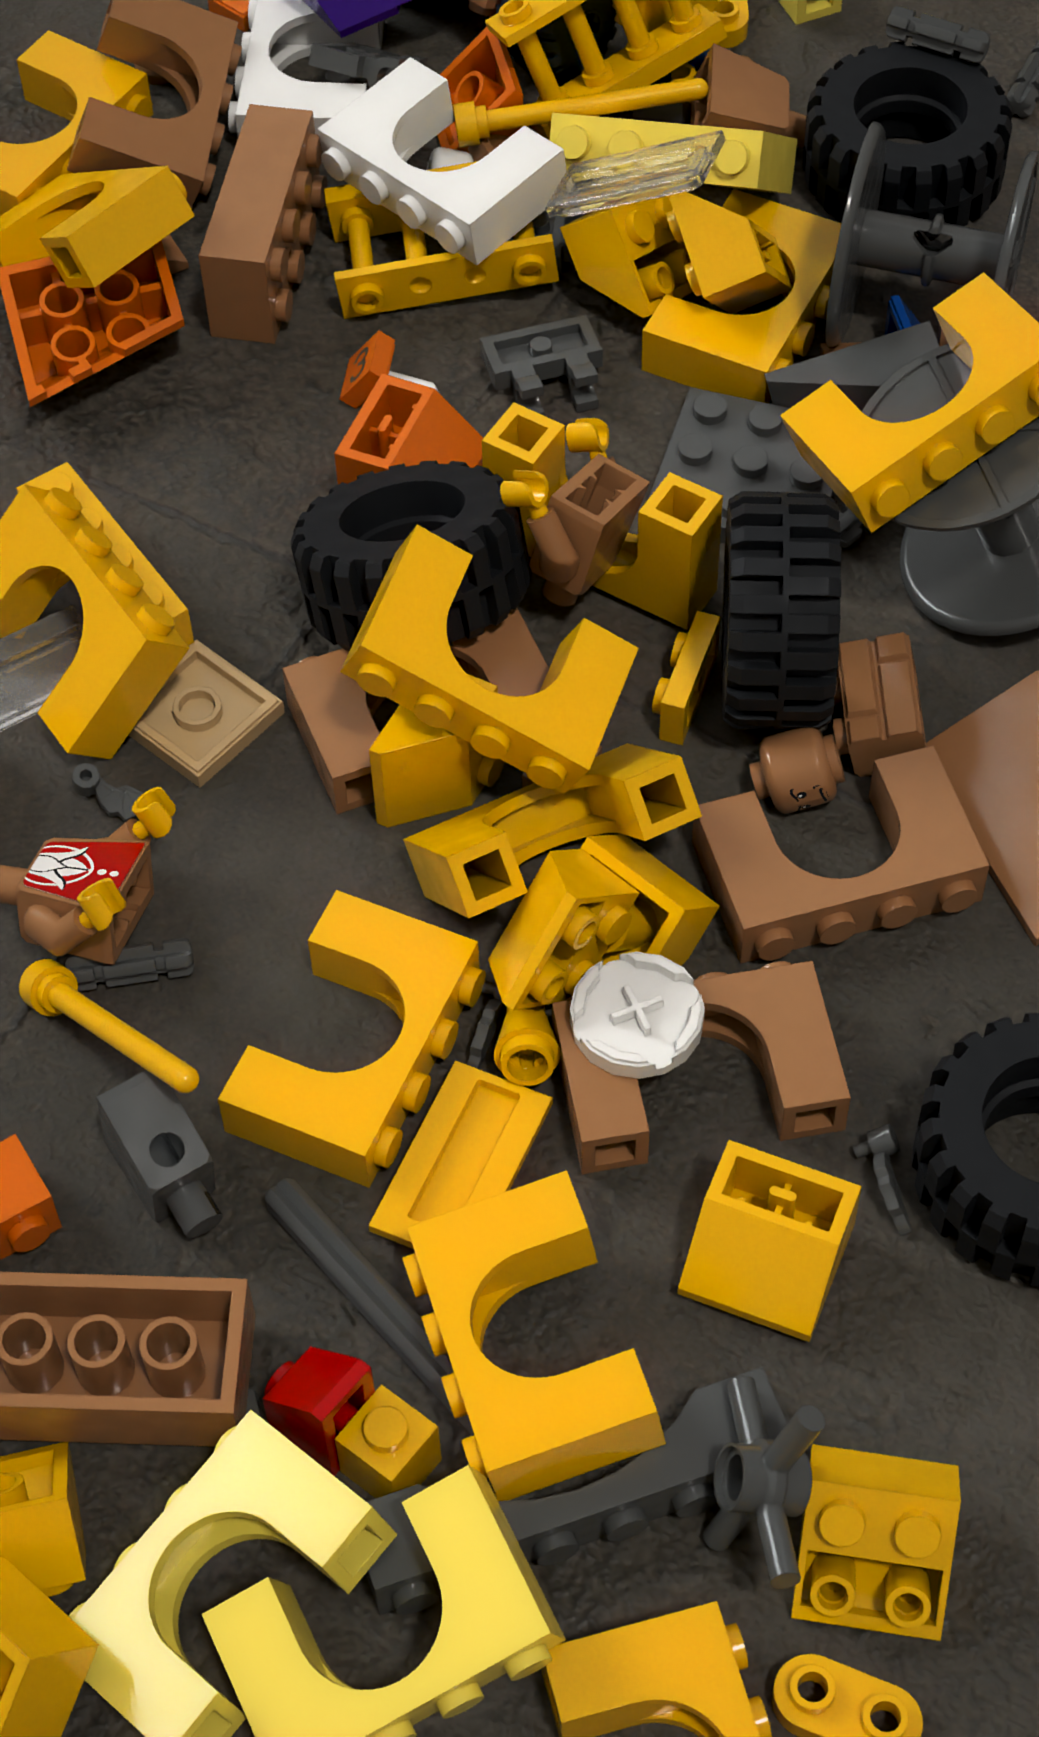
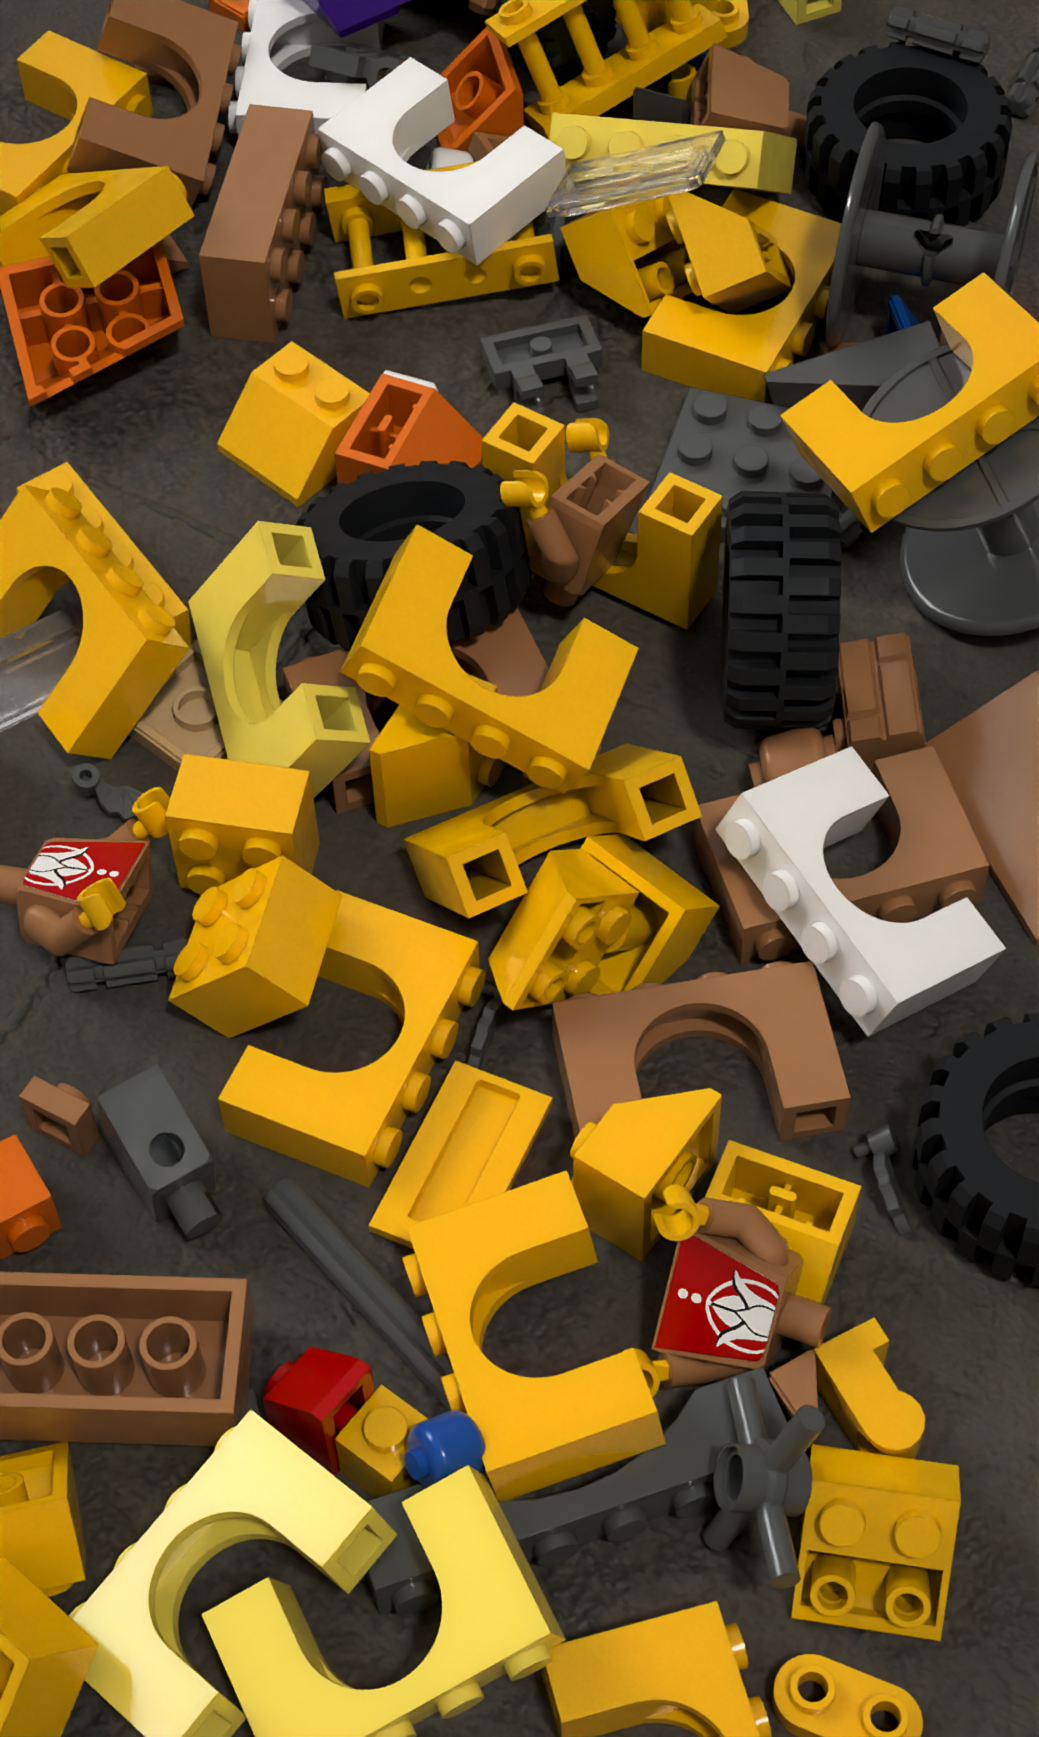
(54, 991): yellow piece -> none
(60, 1114): none -> medium nougat plate
(238, 818): none -> yellow brick
(239, 631): none -> light yellow arch
(255, 947): none -> yellow brick
(291, 423): none -> yellow slope
(366, 368): orange tile -> none
(443, 1447): none -> blue piece
(476, 122): yellow piece -> none
(526, 1047): yellow cone -> none
(636, 1155): none -> yellow slope
(637, 1015): white tile -> none
(692, 663): yellow plate -> none
(726, 1294): none -> torso
(796, 1385): none -> medium nougat slope
(864, 1396): none -> yellow leg
(870, 963): none -> white arch

